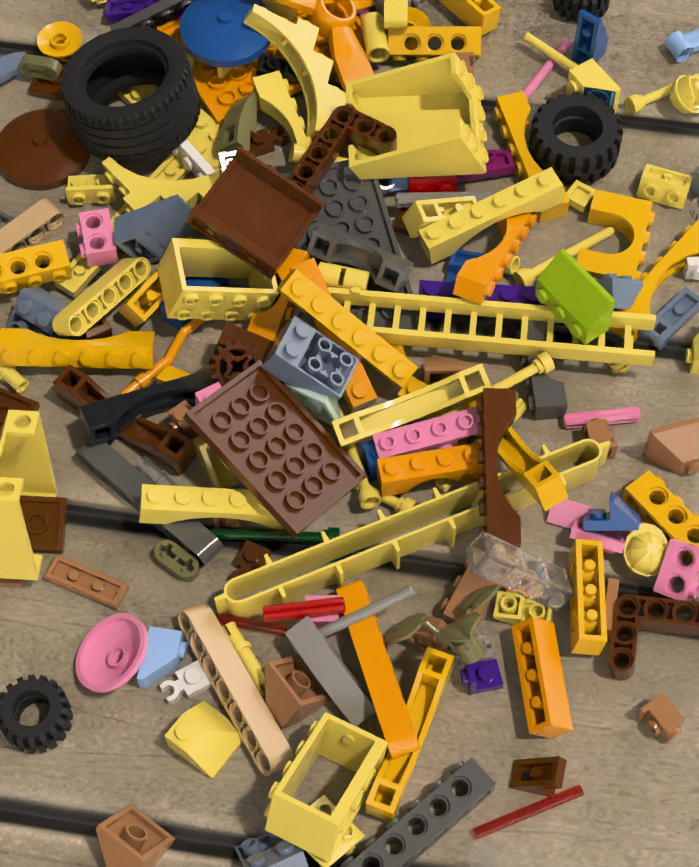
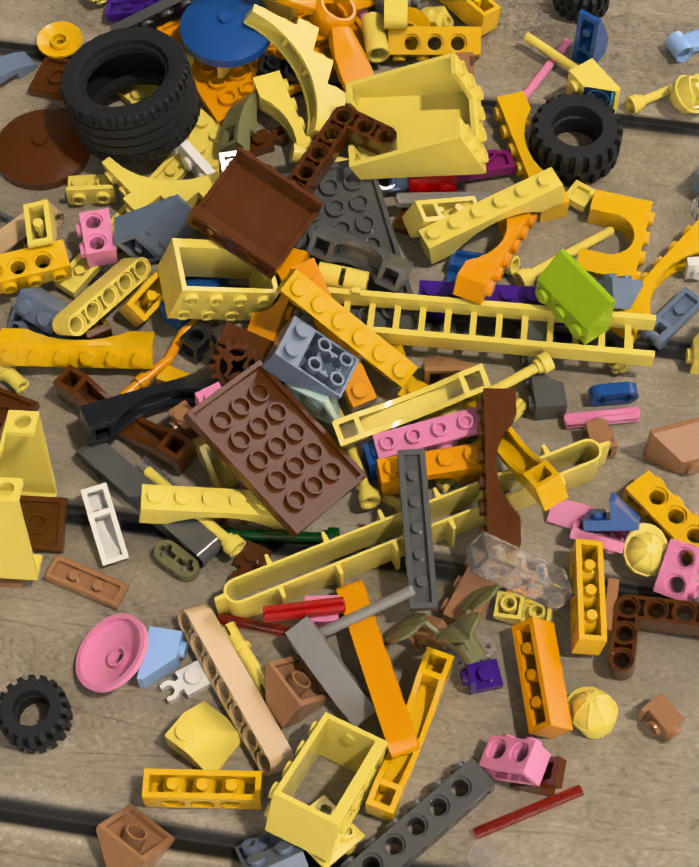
(39, 223): none -> light yellow slope
(40, 67): olive beam -> none
(104, 524): none -> white slope
(200, 339): none -> black leg
(203, 789): none -> yellow brick
(231, 543): none -> light yellow piece
(417, 529): none -> dark grey plate
(438, 16): none -> light yellow bracket
(515, 759): none -> bright pink brick
(592, 711): none -> light yellow piece
(613, 394): none -> blue beam
(664, 186): light yellow bracket -> none

